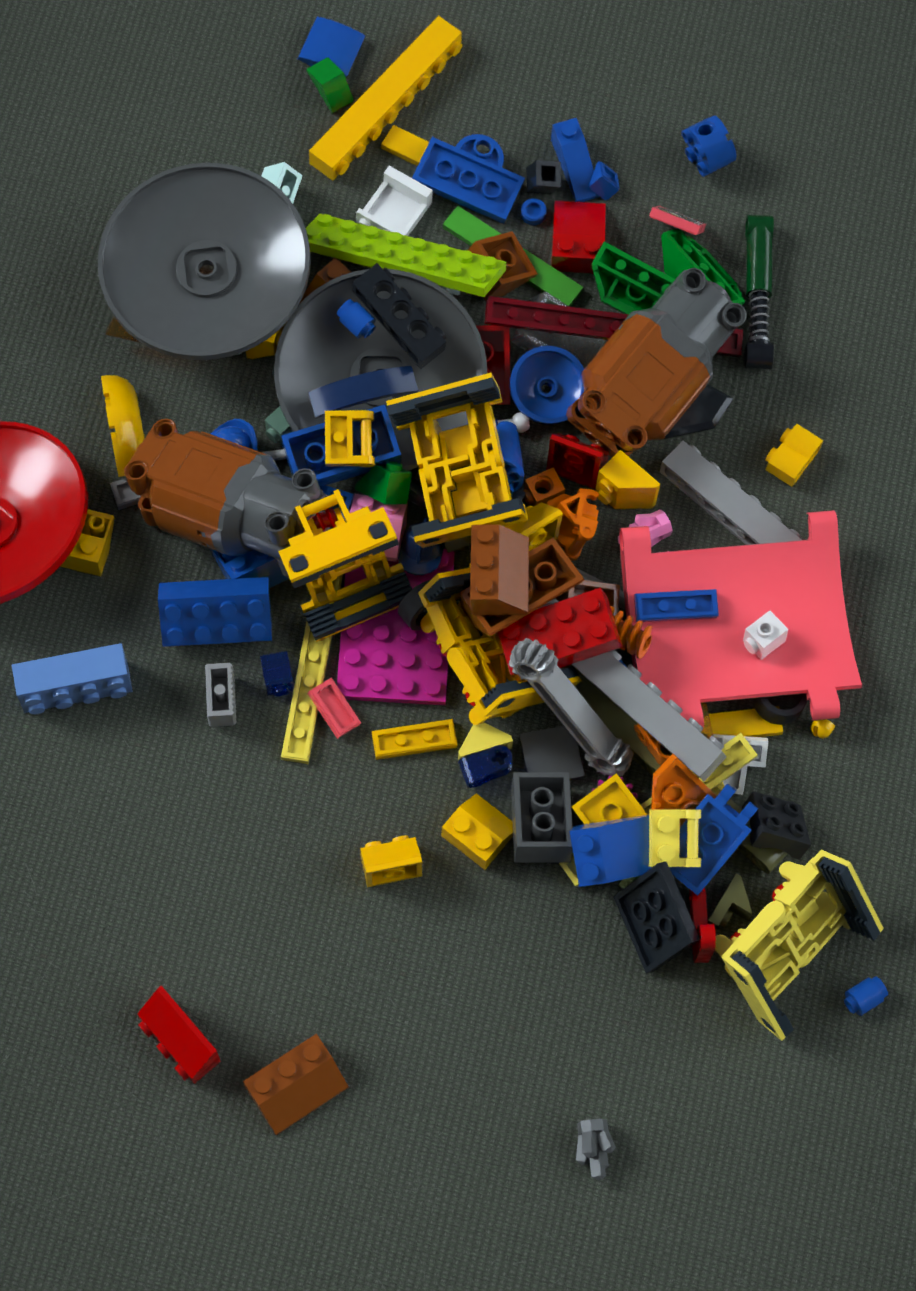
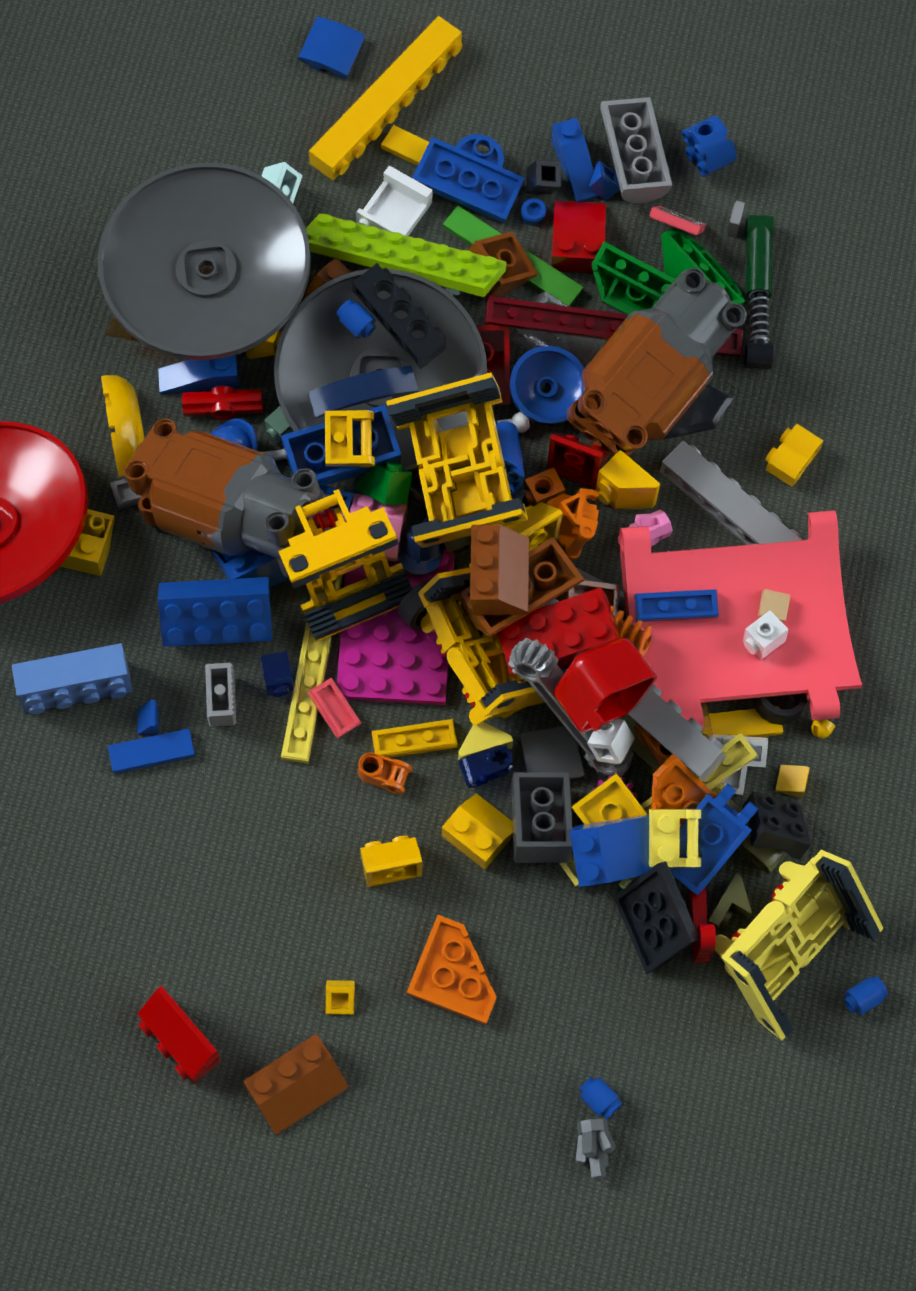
(148, 718): none -> blue slope
(151, 751): none -> blue tile
(198, 375): none -> blue slope
(222, 402): none -> red piece
(331, 84): green slope -> none
(340, 997): none -> yellow slope
(386, 772): none -> orange piece
(452, 973): none -> orange plate
(600, 1097): none -> blue brick
(604, 684): none -> red piece
(611, 742): none -> white brick
(636, 149): none -> light grey brick
(735, 218): none -> light grey tile
(774, 602): none -> tan tile
(792, 780): none -> yellow slope

